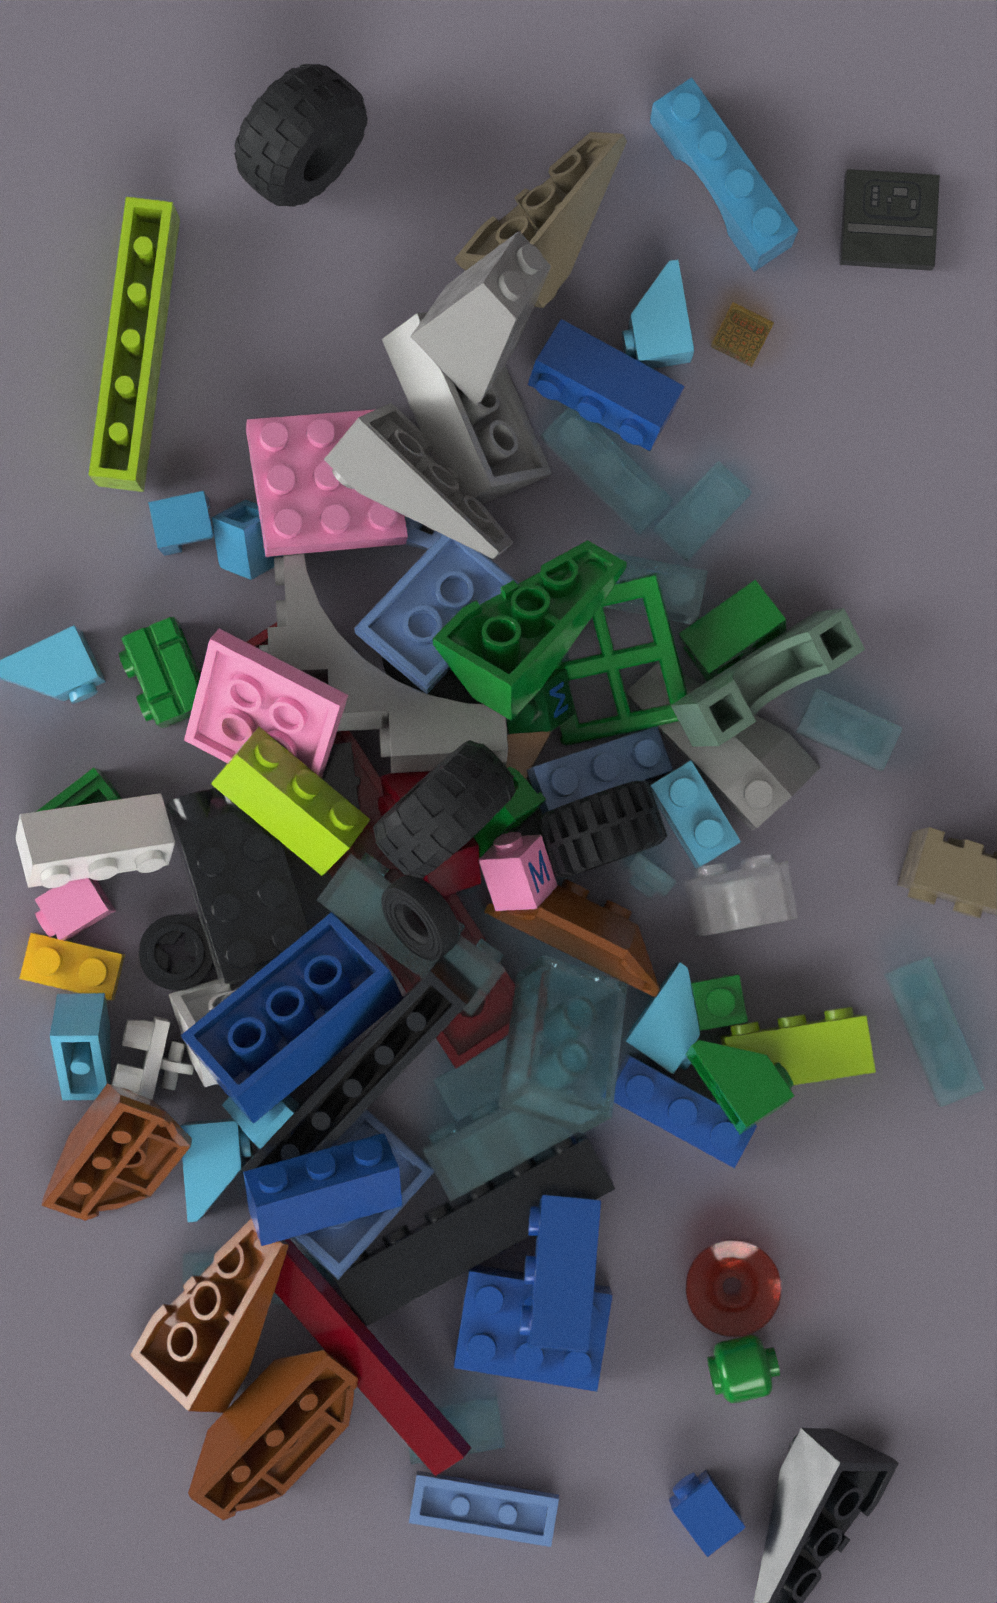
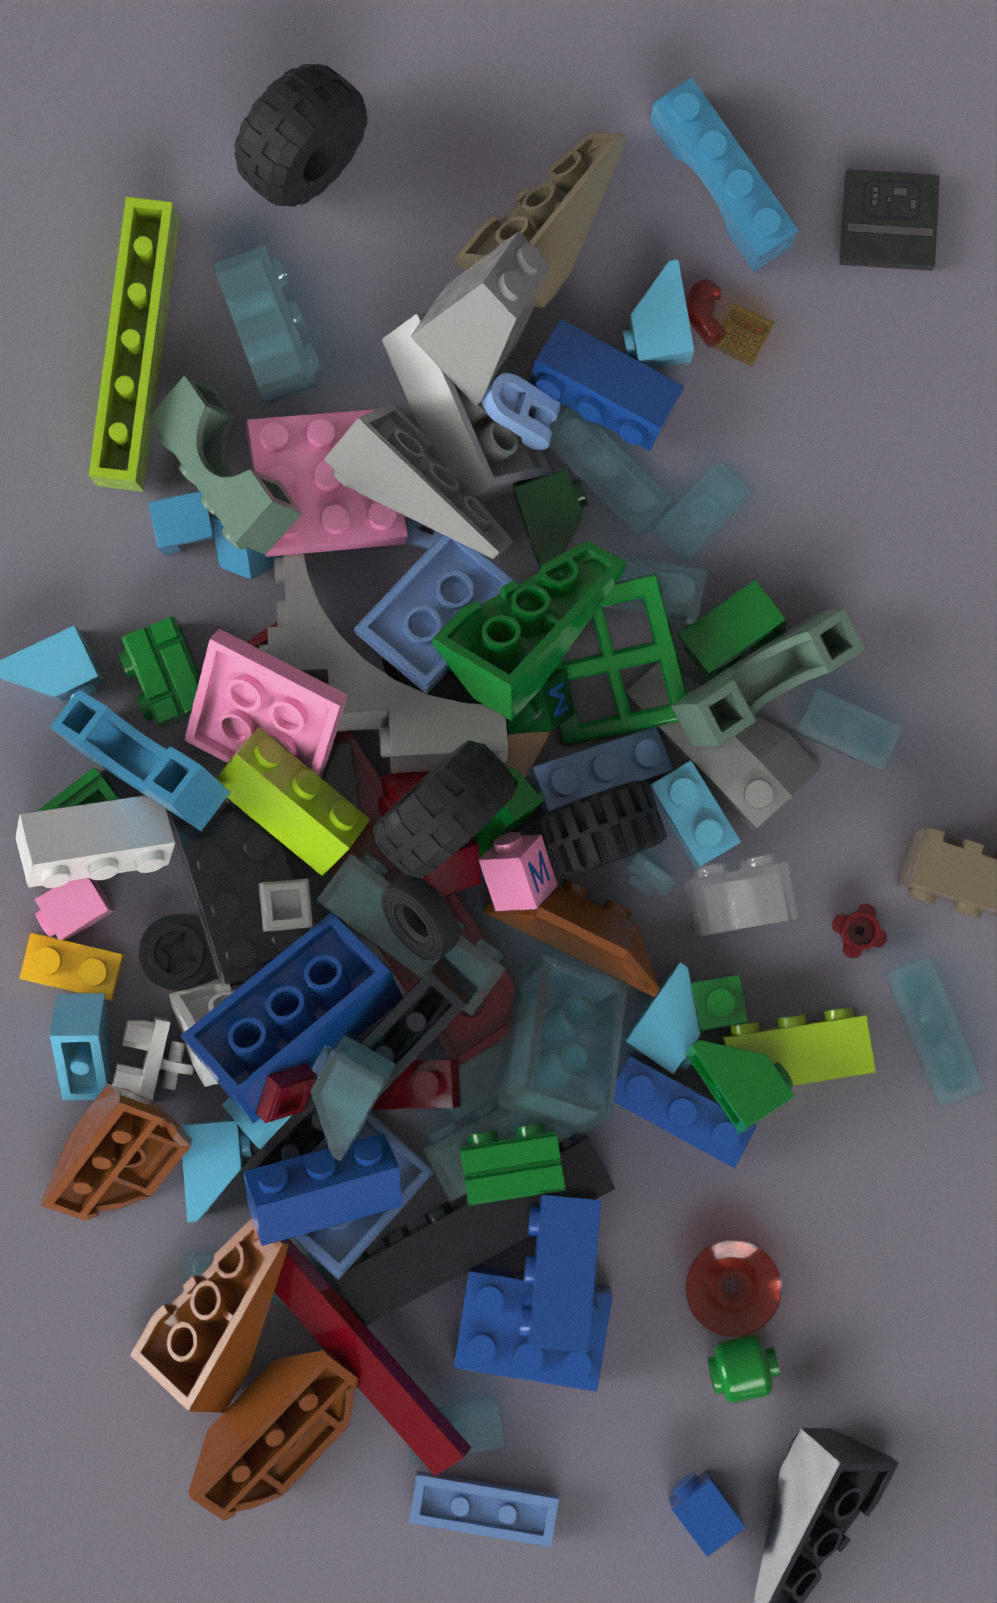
(127, 753): none -> dark azure arch
(197, 430): none -> sand green arch
(267, 324): none -> clear light blue brick
(285, 905): none -> light grey tile
(285, 1093): none -> dark red tile
(347, 1090): none -> clear light blue slope
(424, 1086): none -> dark red plate
(509, 403): none -> light blue plate
(511, 1164): none -> green brick
(550, 513): none -> dark green slope
(700, 310): none -> clear red arm
(872, 934): none -> dark red plate

